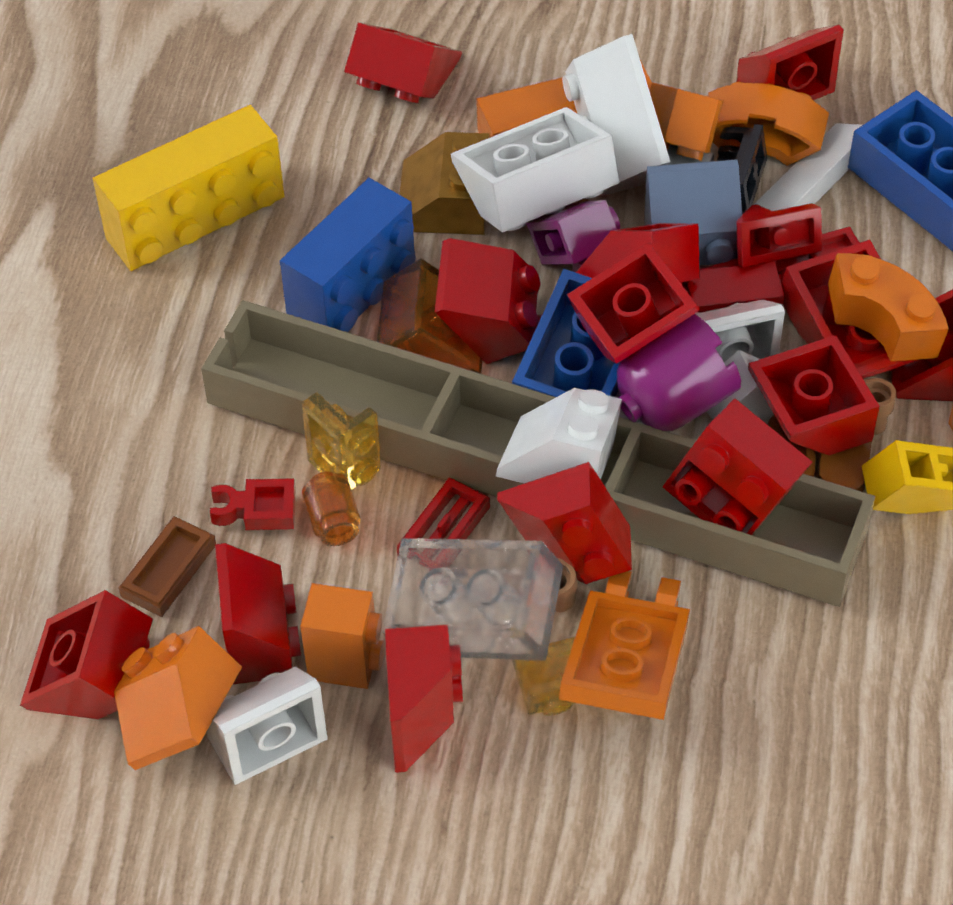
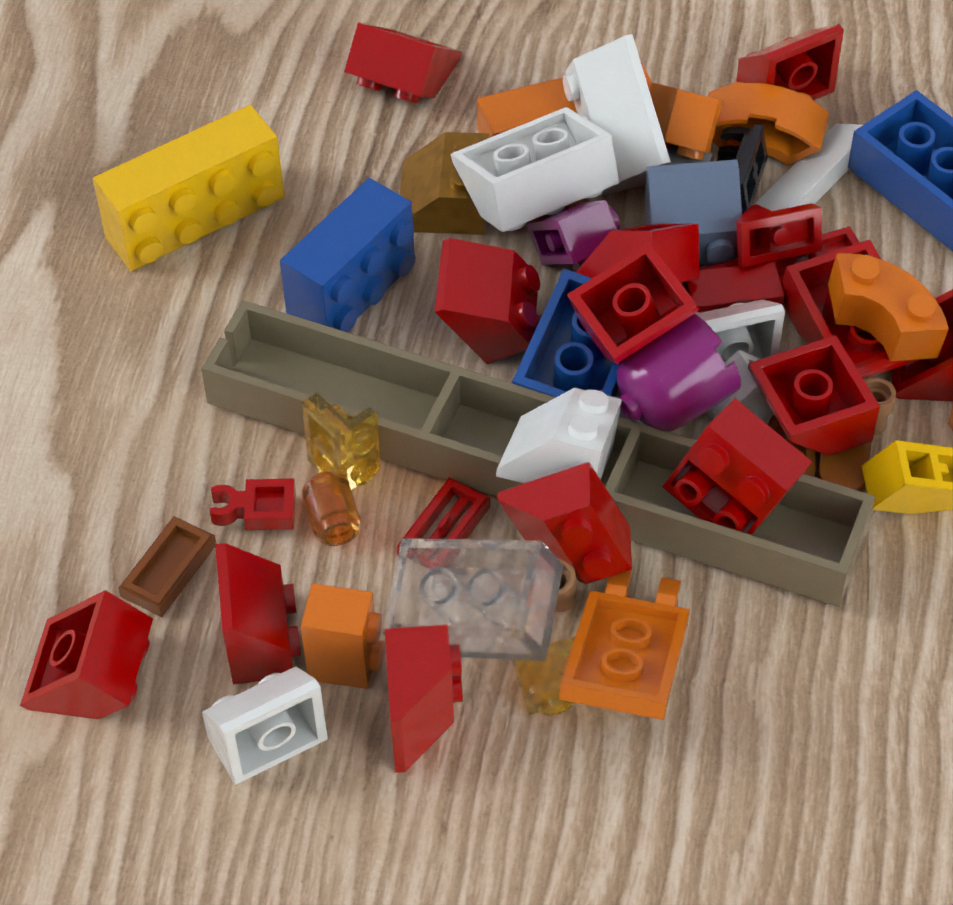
(172, 695): orange slope -> none
(411, 322): clear orange slope -> none

